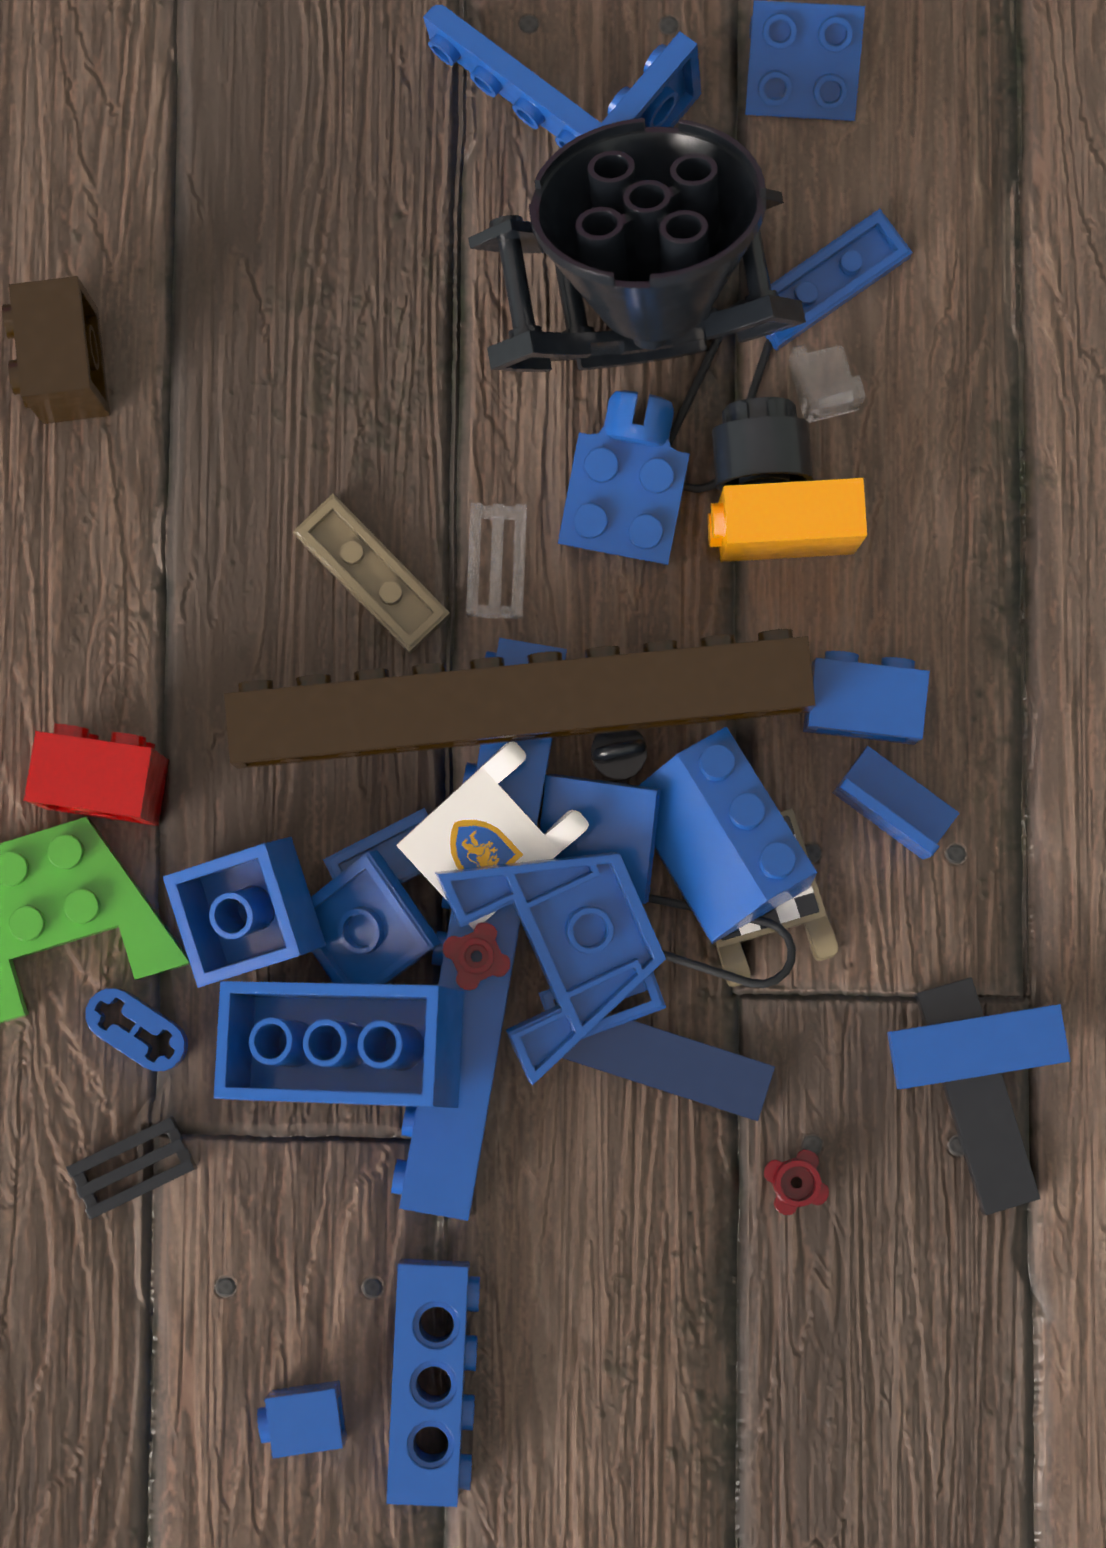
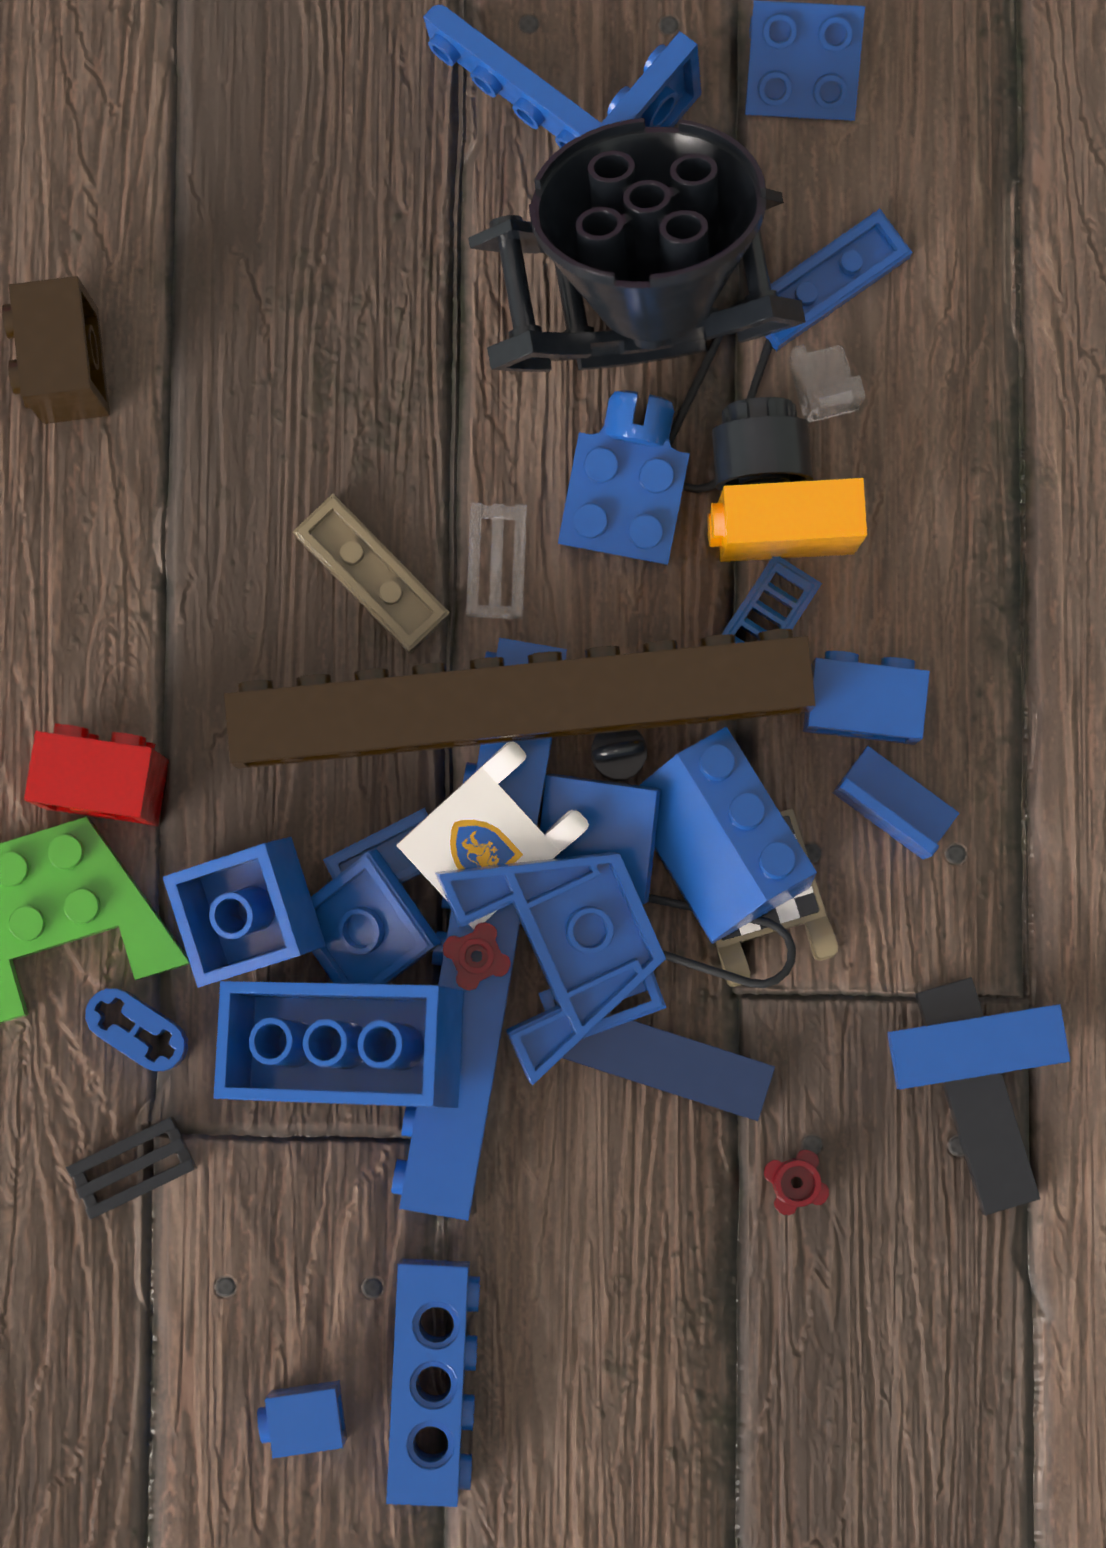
(790, 573): none -> blue slope

